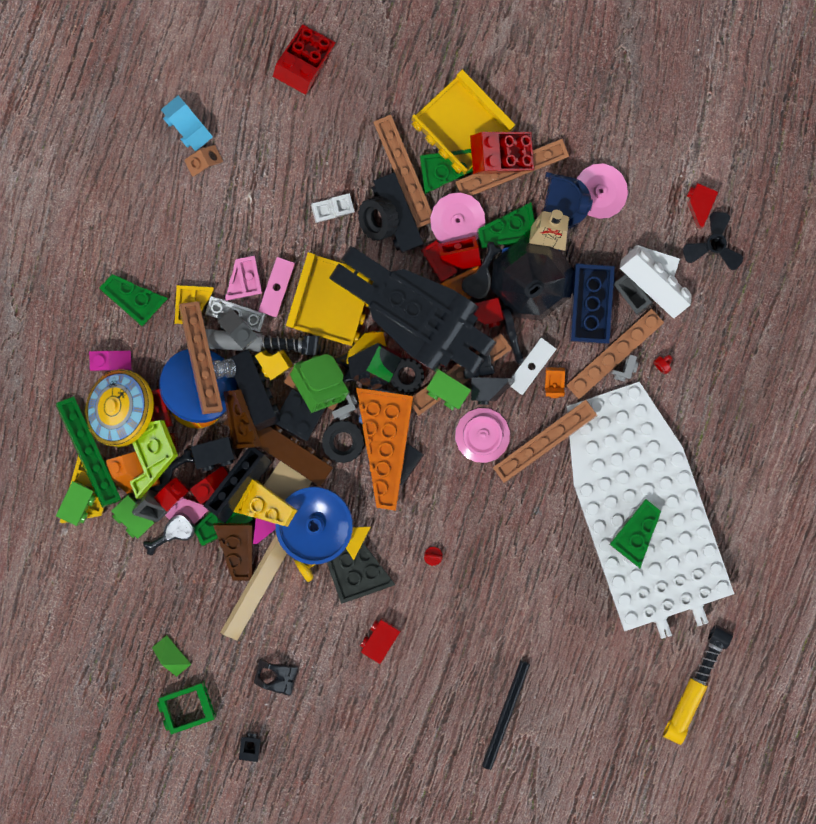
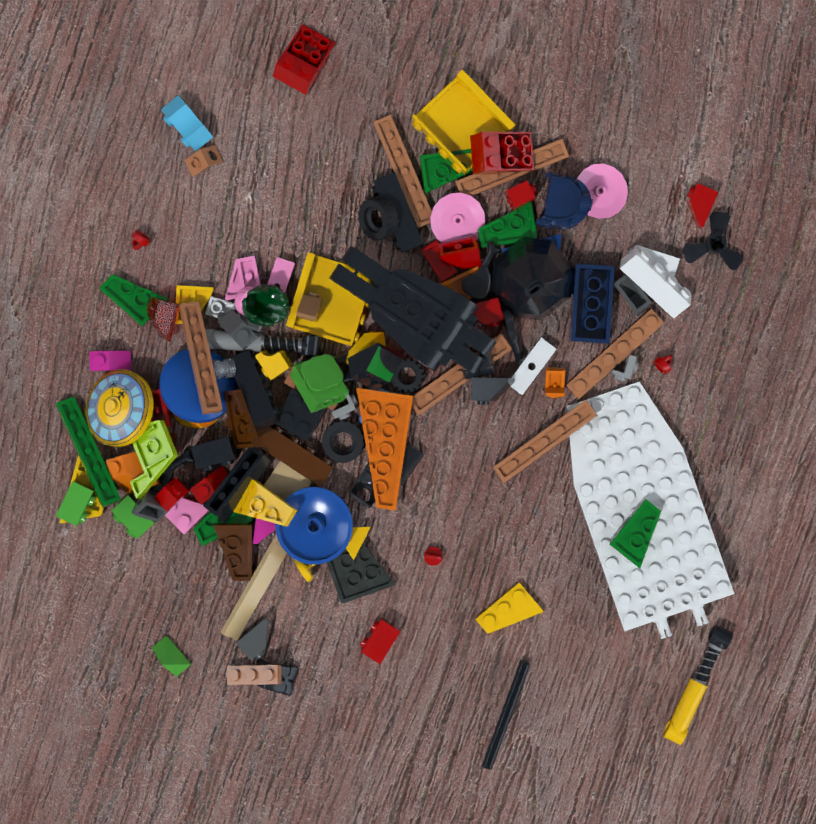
(141, 238): none -> red tile
(163, 316): none -> clear red slope
(178, 527): piece -> none
(205, 702): green window -> none
(247, 753): black brick -> none
(253, 674): none -> nougat plate
(255, 640): none -> dark grey slope
(262, 304): none -> dark green hair
(309, 307): none -> medium nougat slope
(332, 208): white slope -> none
(364, 481): none -> black piece
(447, 389): bright green brick -> none
(482, 435): bright pink piece -> none
(508, 609): none -> yellow wing
(520, 195): none -> red brick
(550, 230): tan torso -> none

